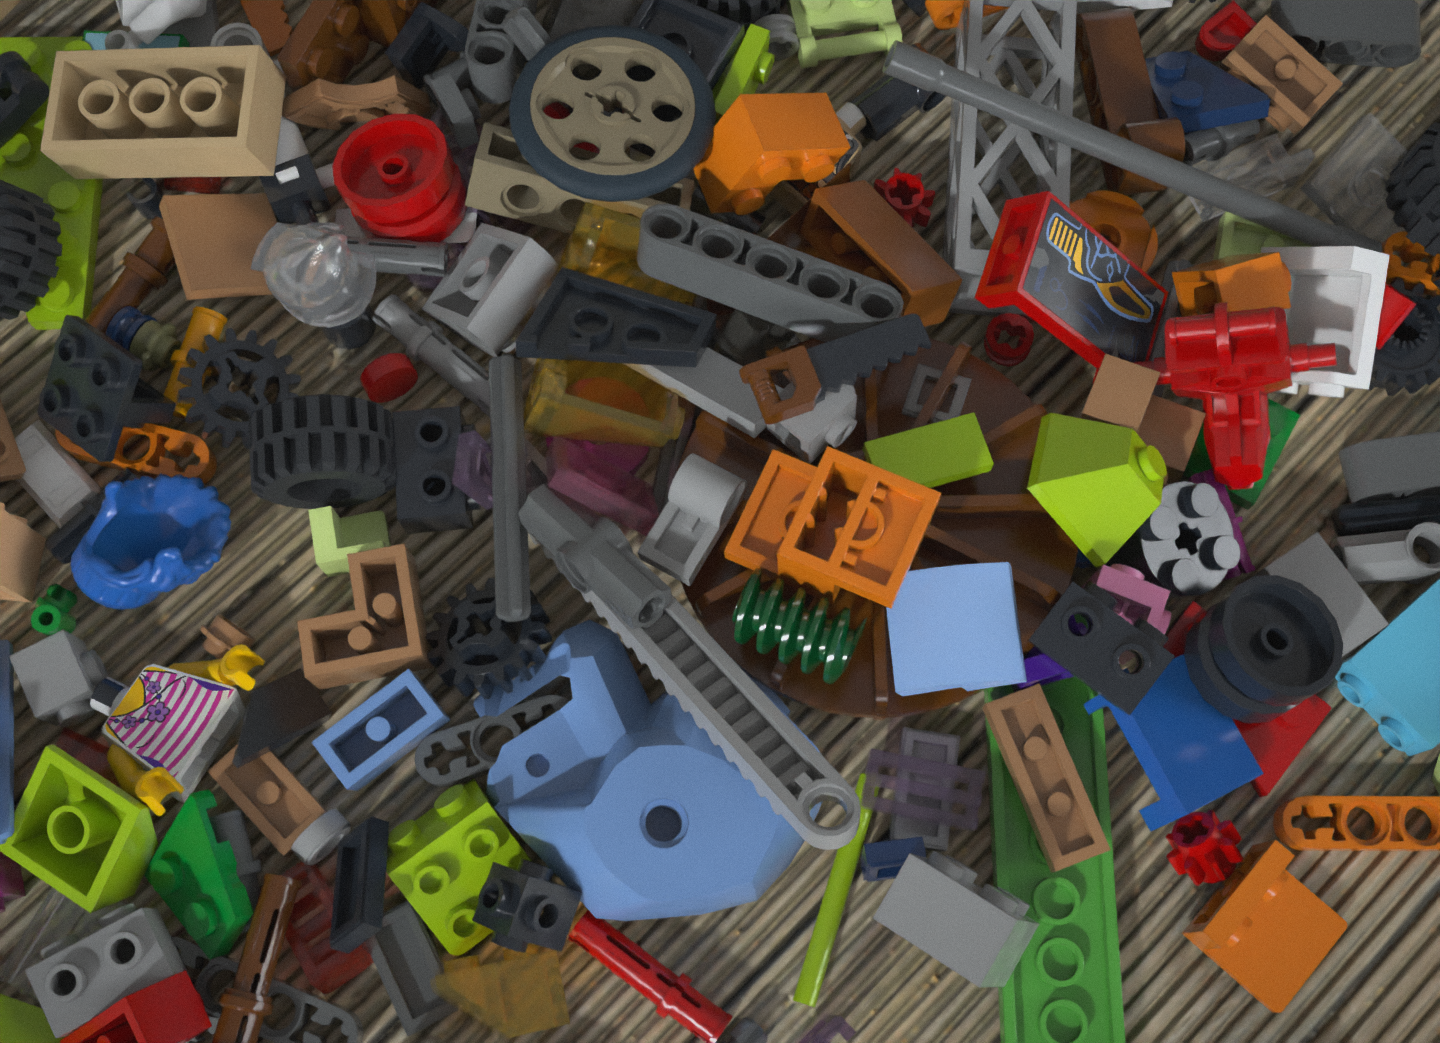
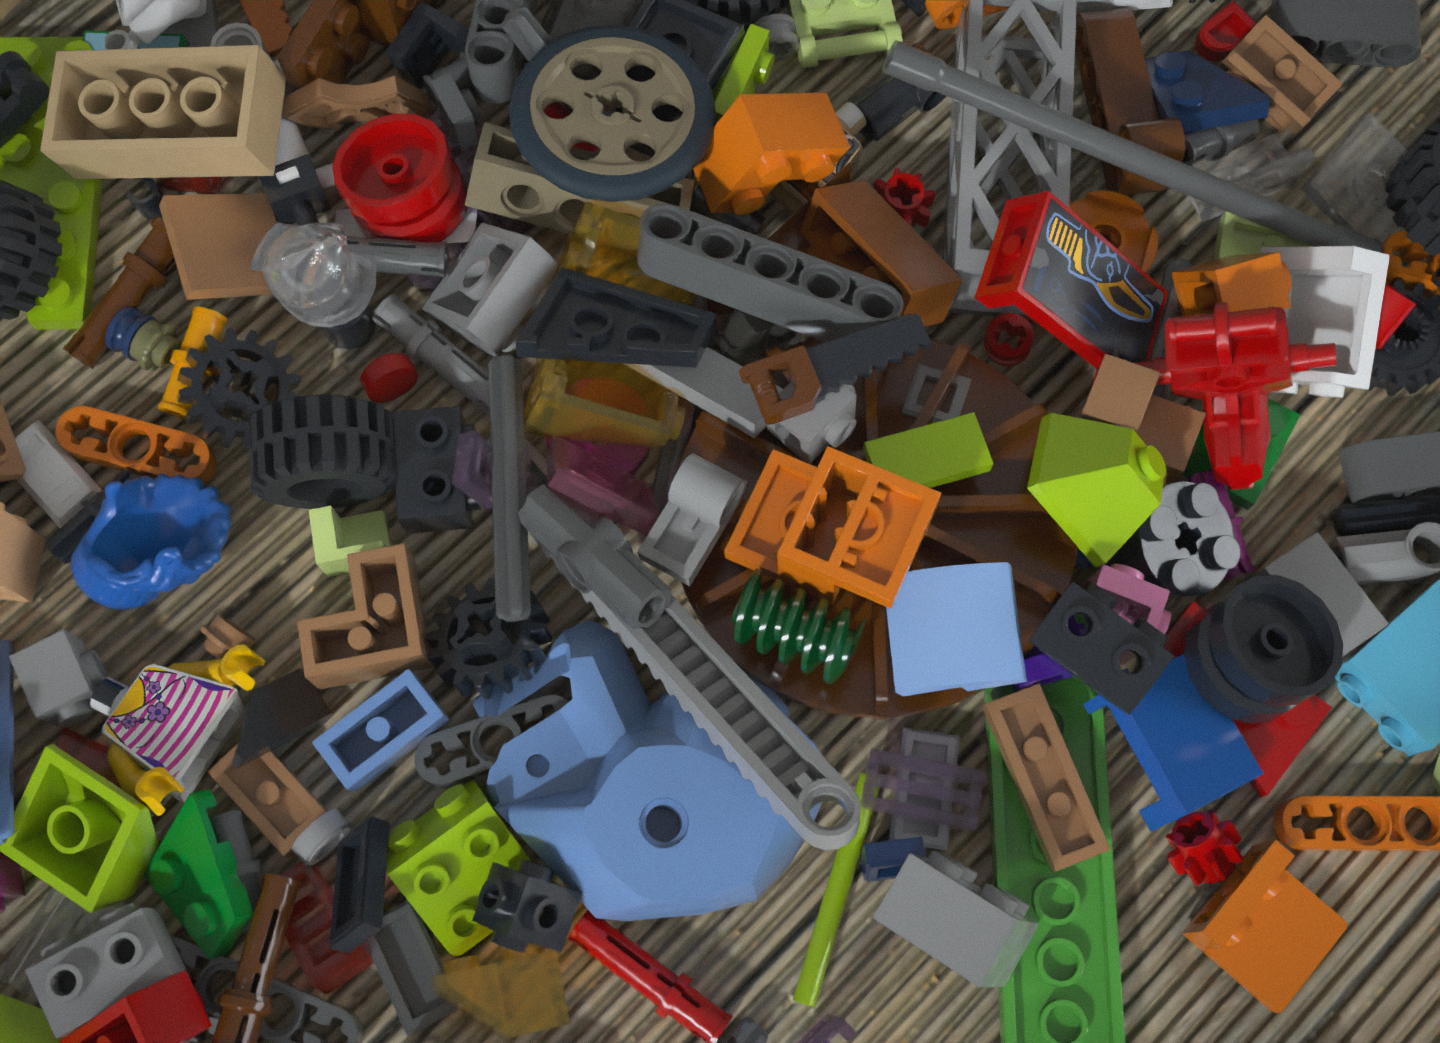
(52, 611): green arm -> none
(97, 390): black bracket -> none

